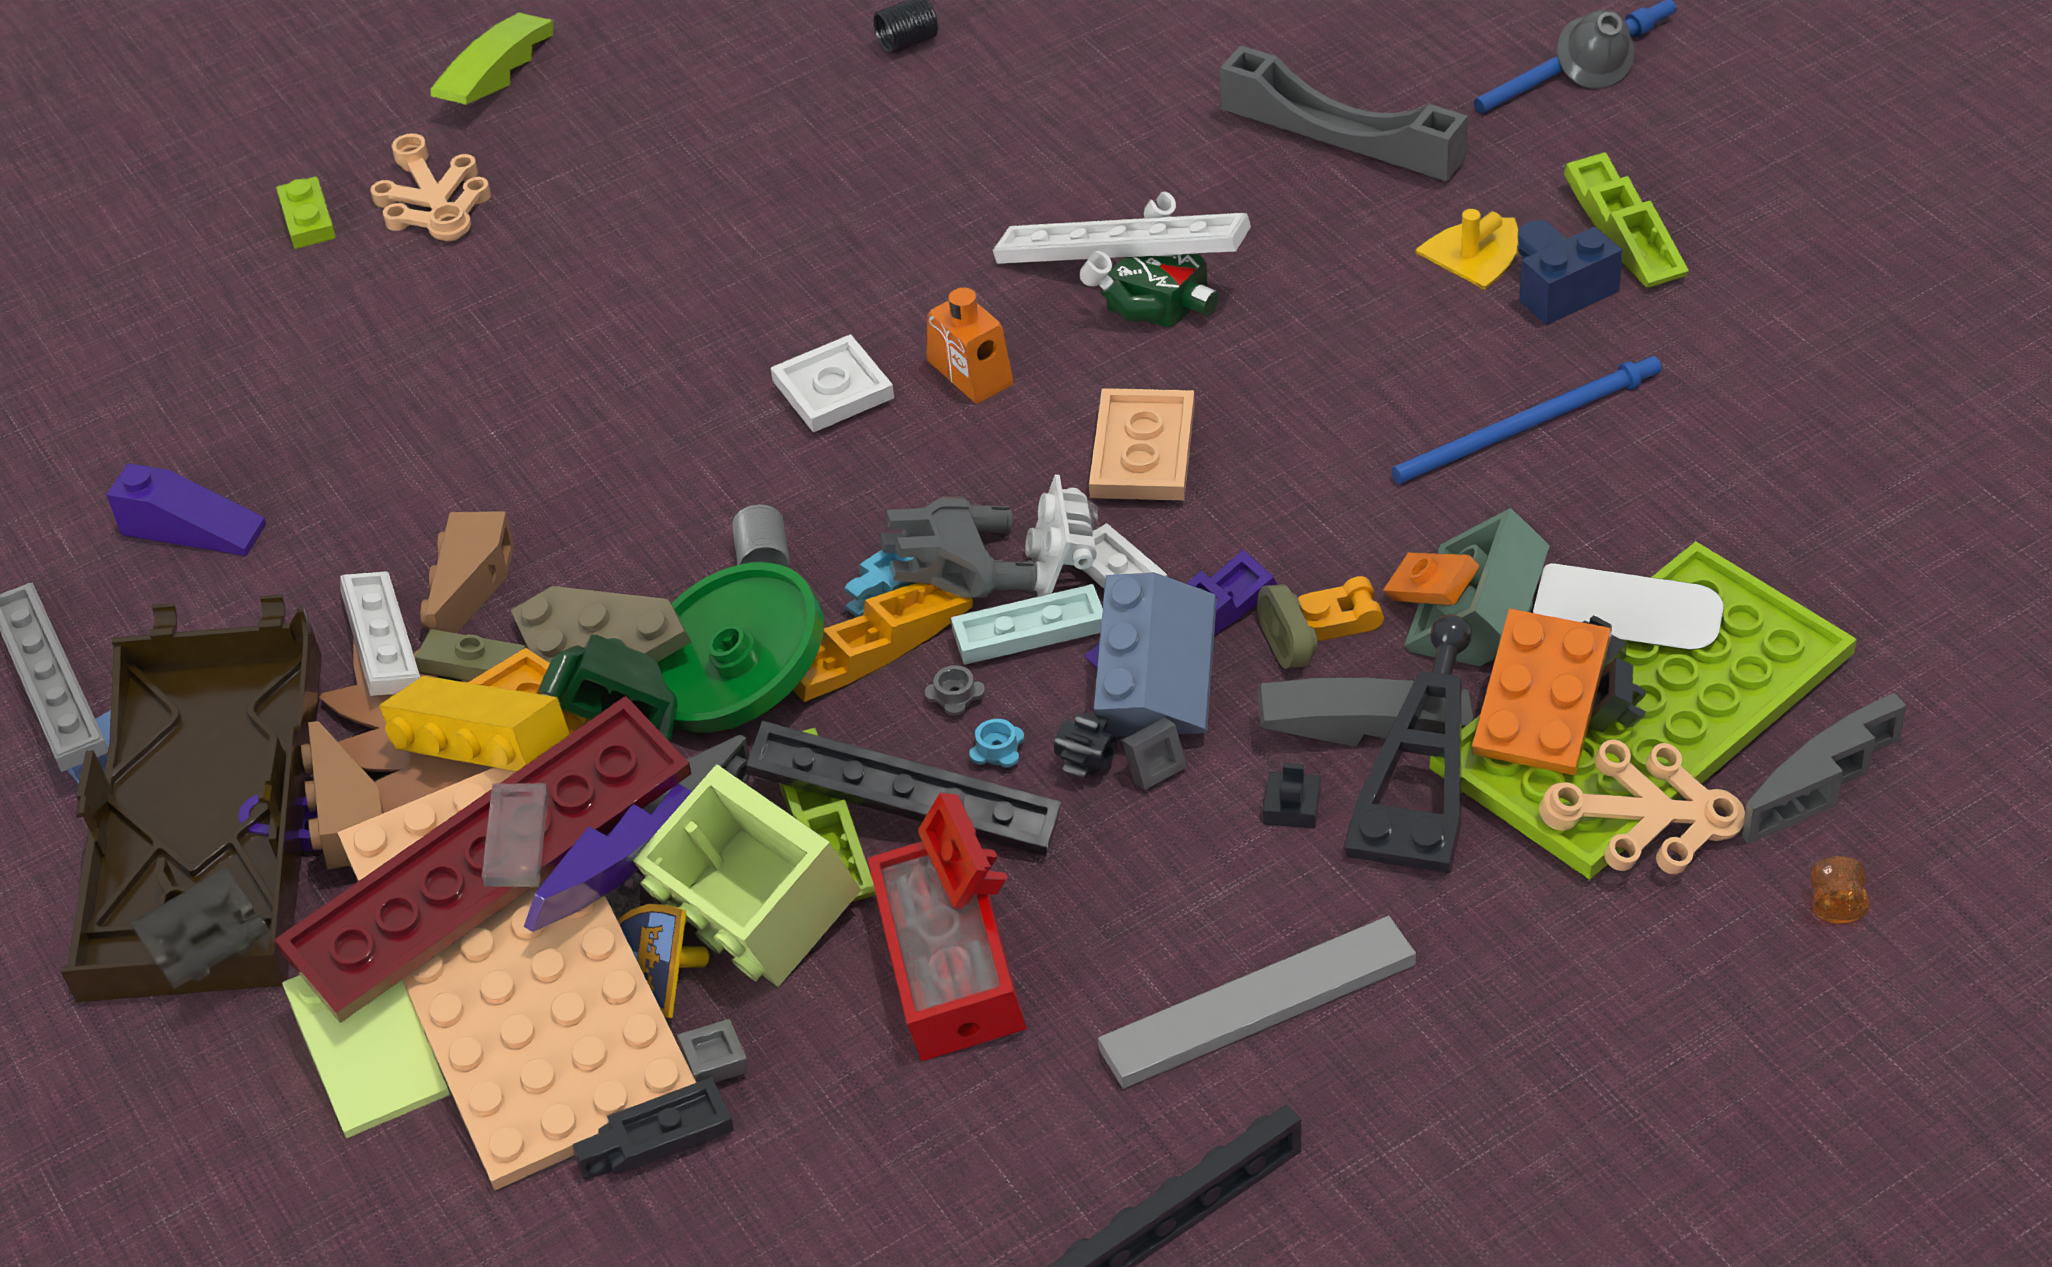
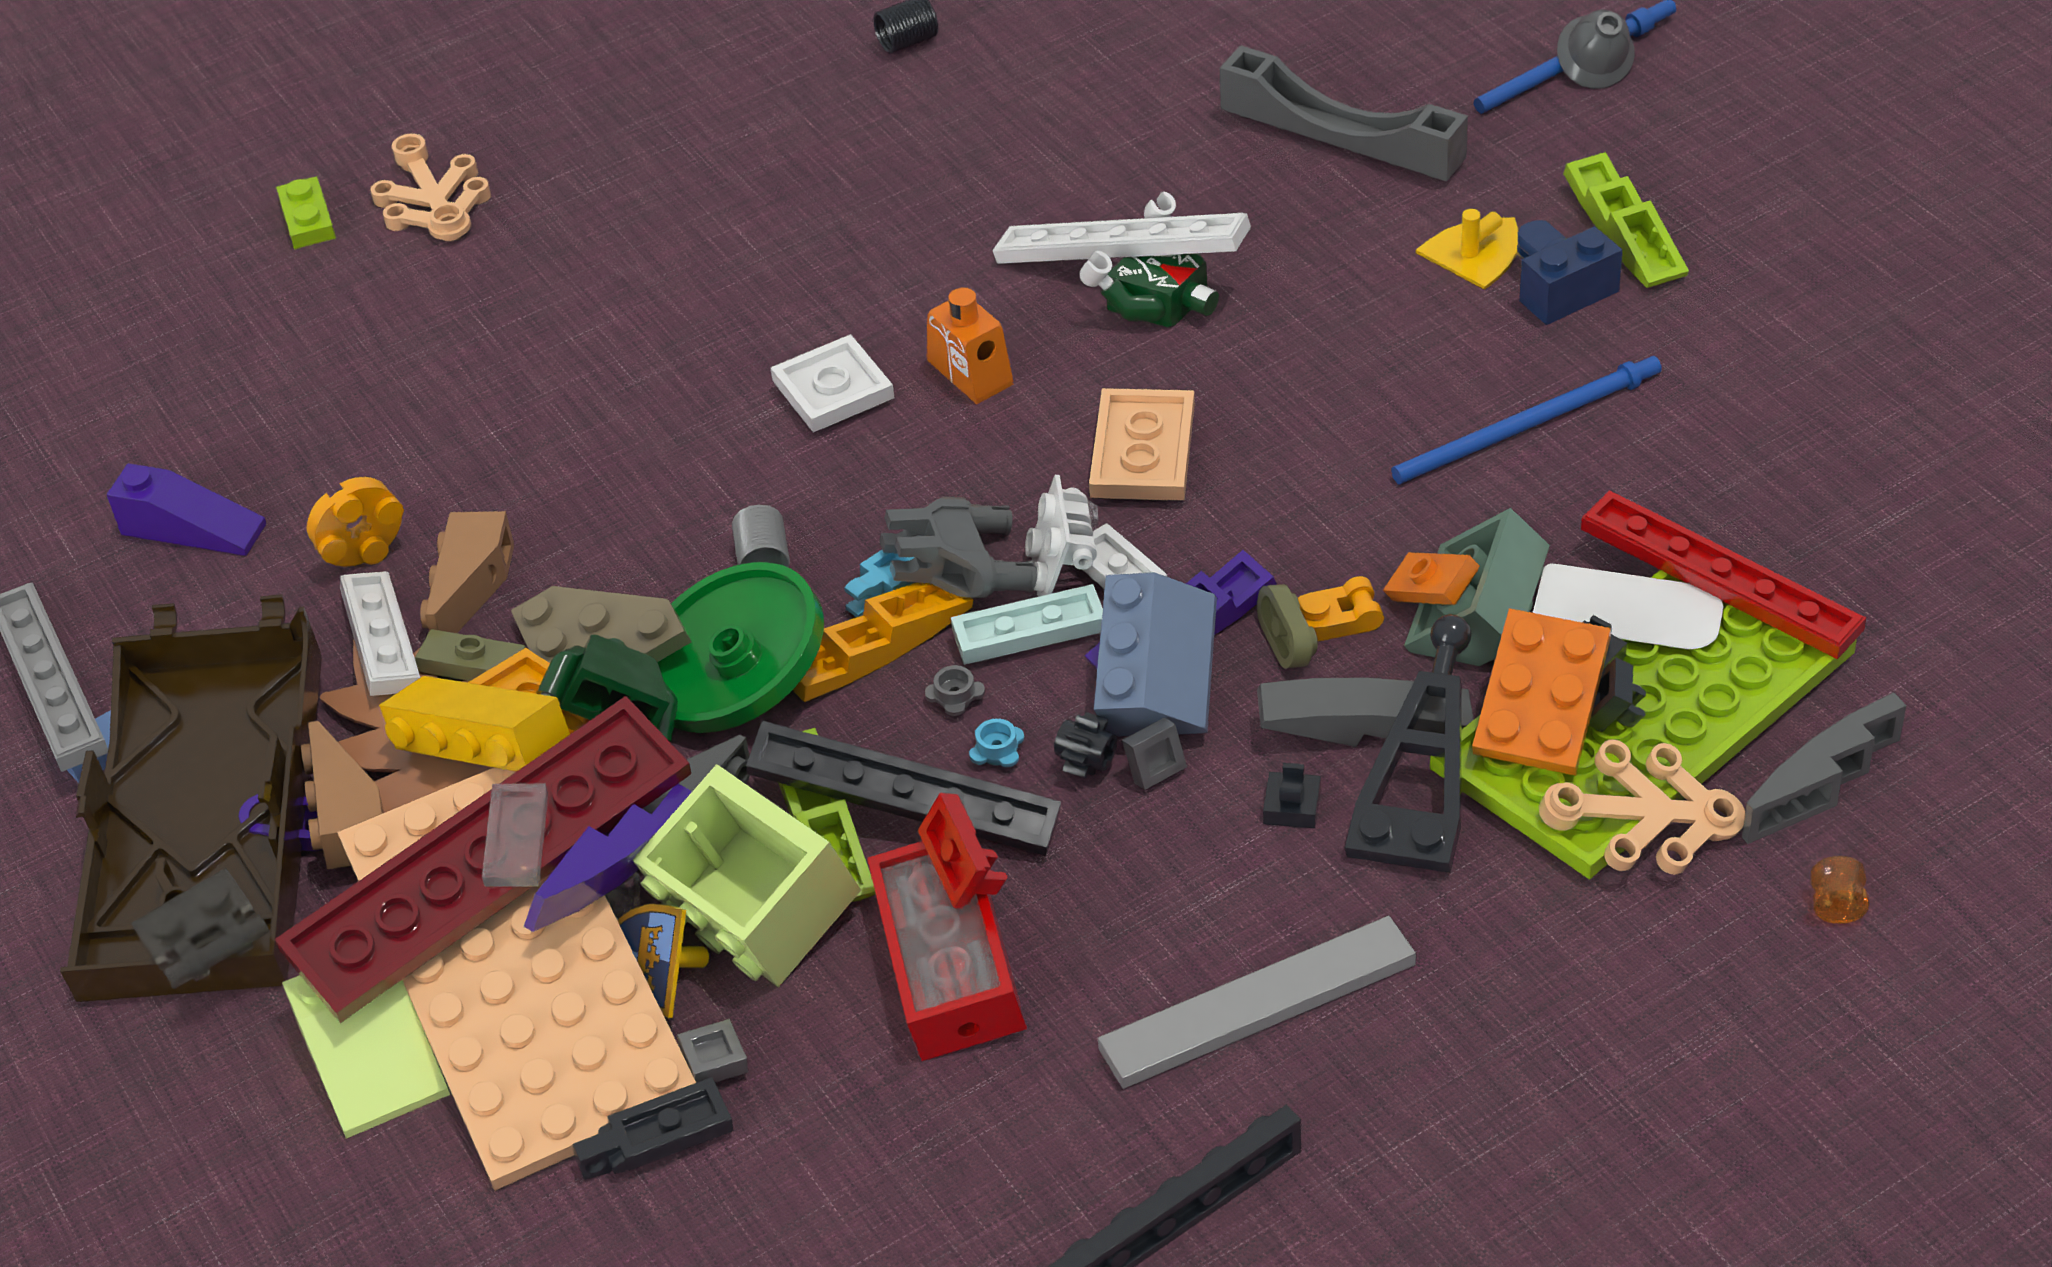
(370, 537): none -> light orange plate
(488, 60): lime slope -> none
(1724, 574): none -> red tile

